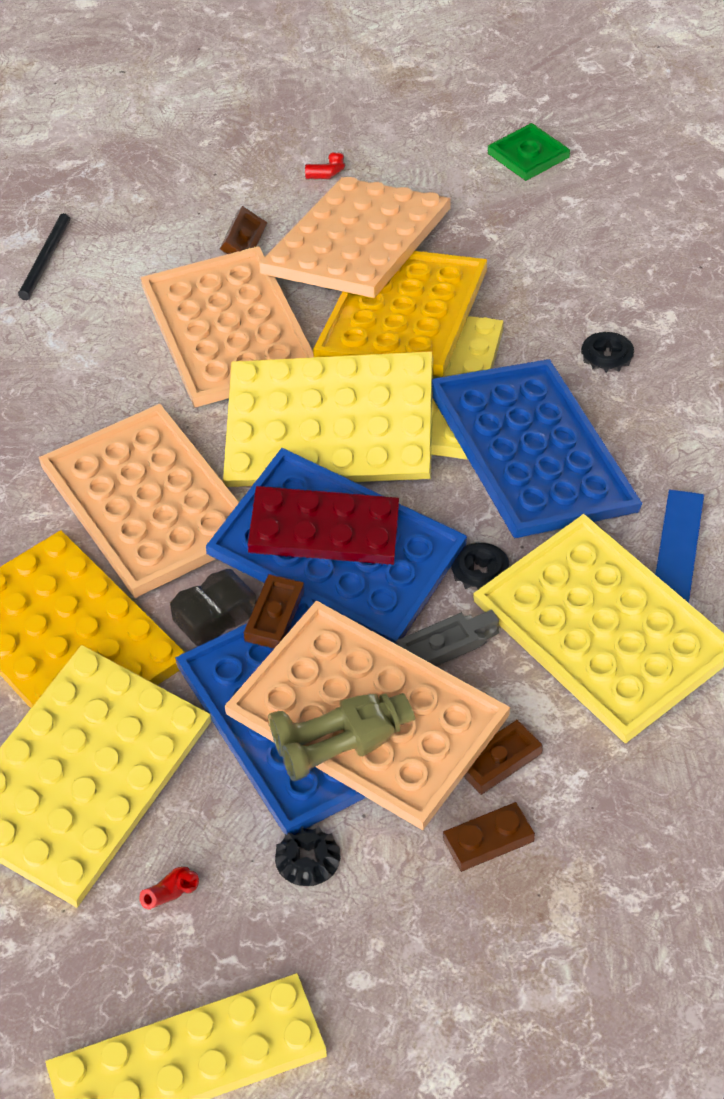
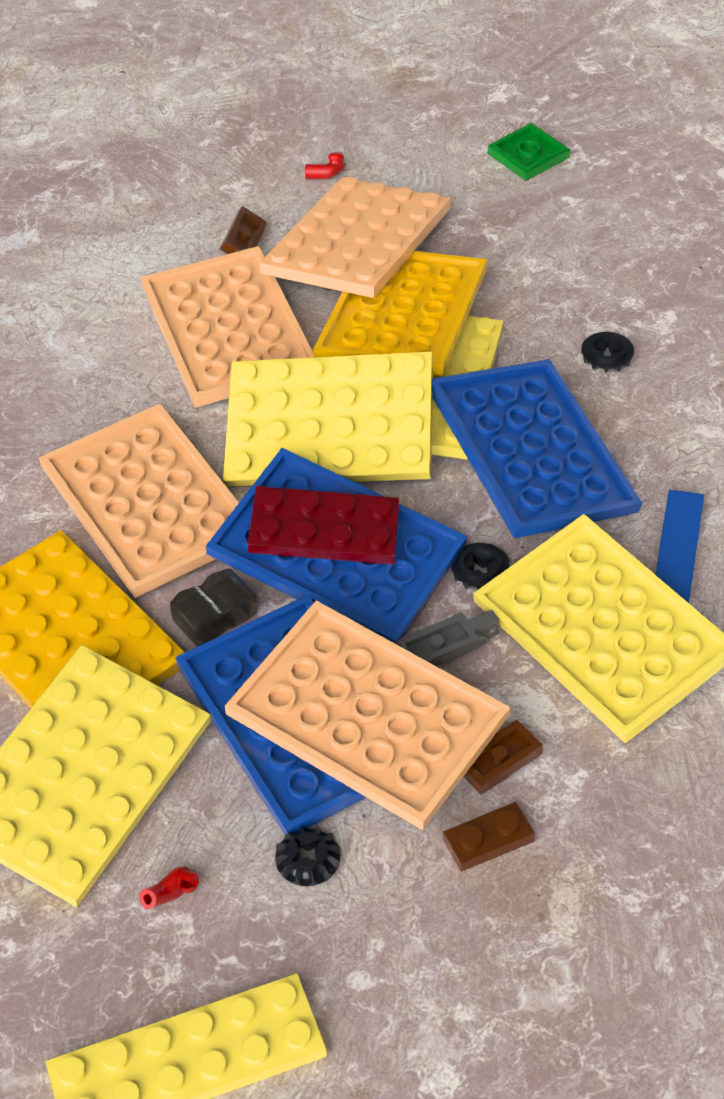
(44, 256): black bar -> none
(274, 611): reddish brown plate -> none
(366, 724): olive piece -> none

